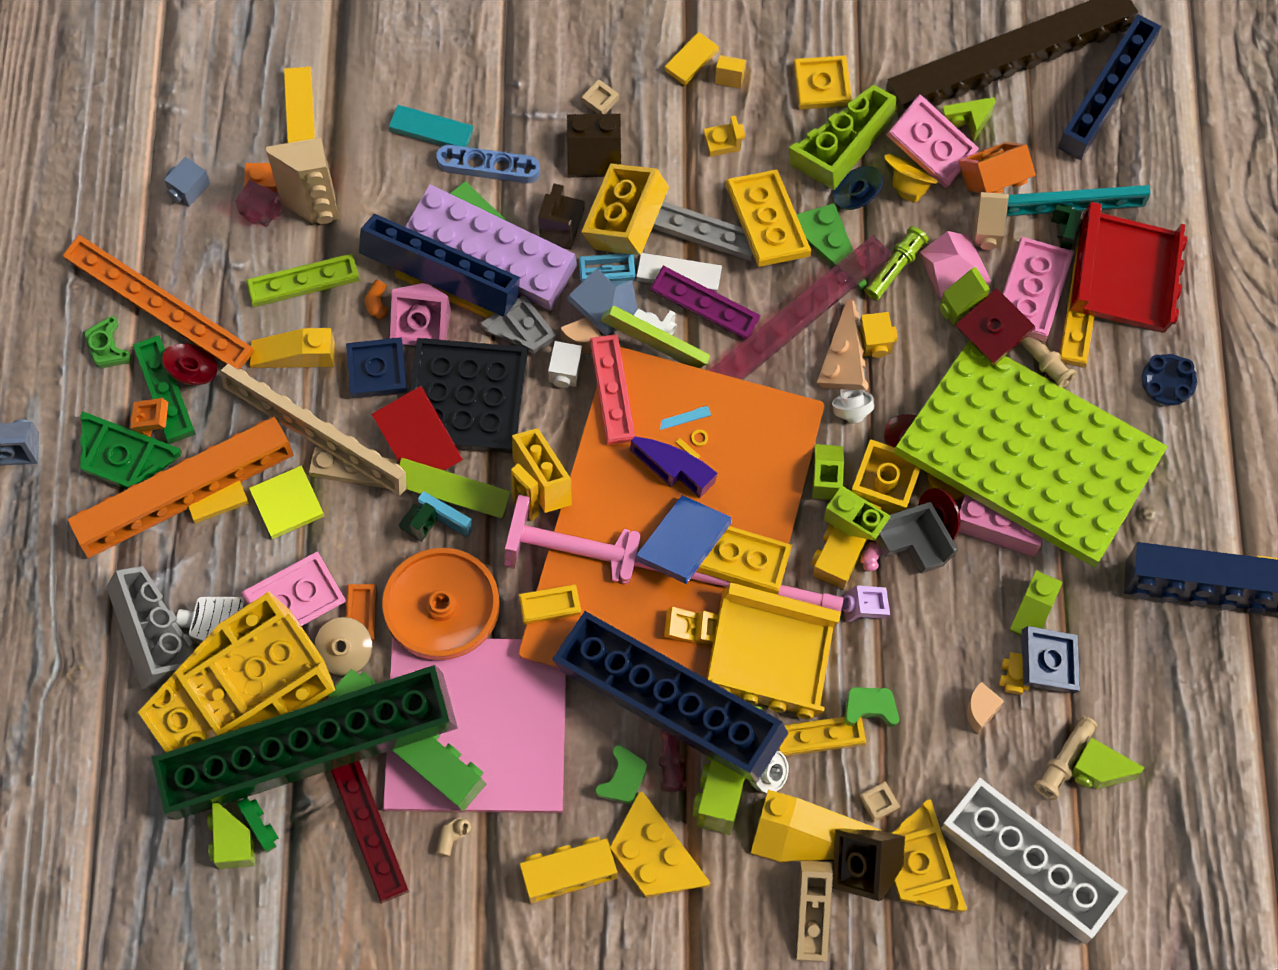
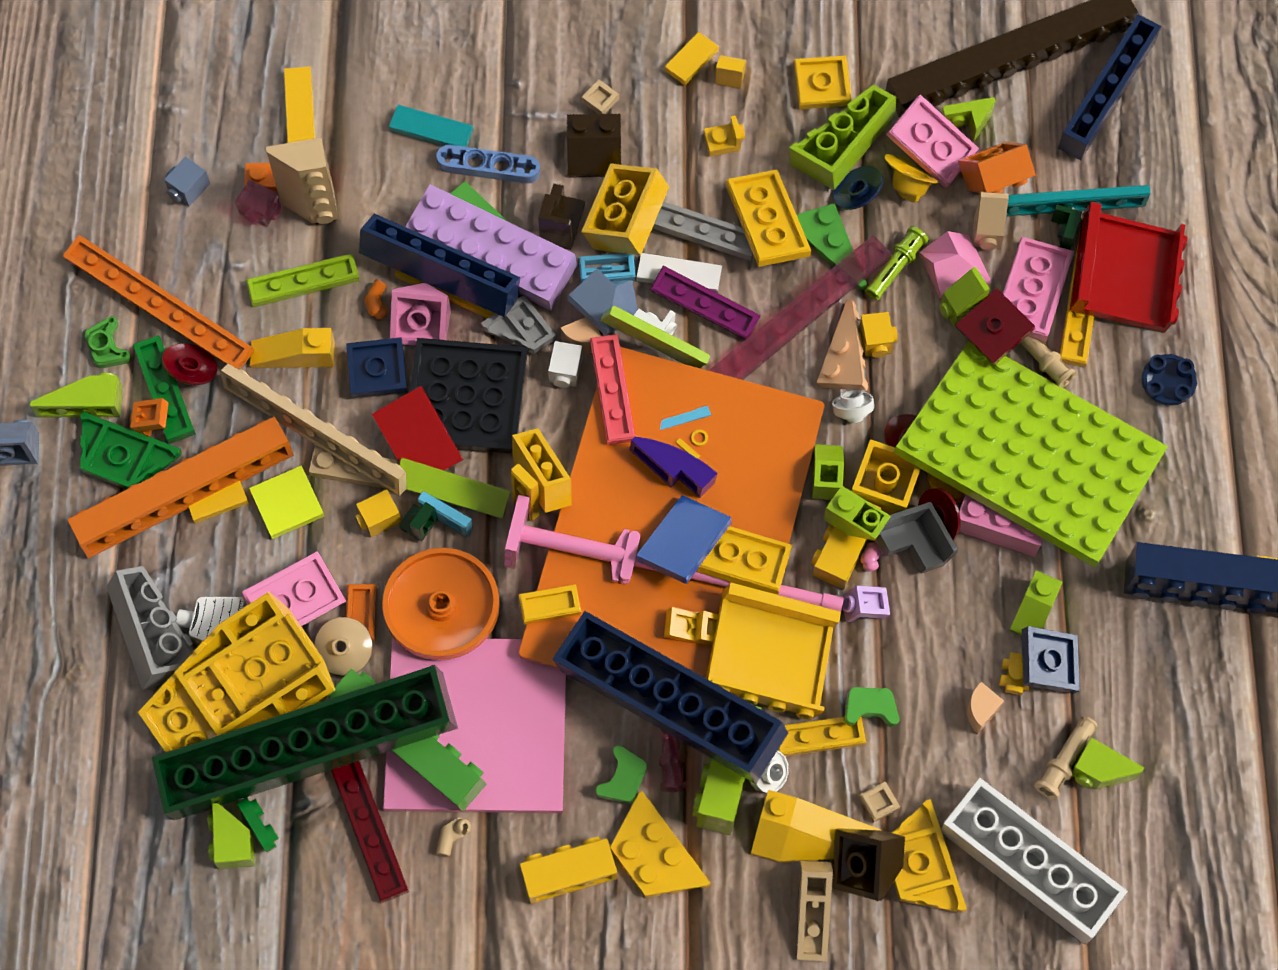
(94, 394): none -> lime slope
(377, 513): none -> yellow brick

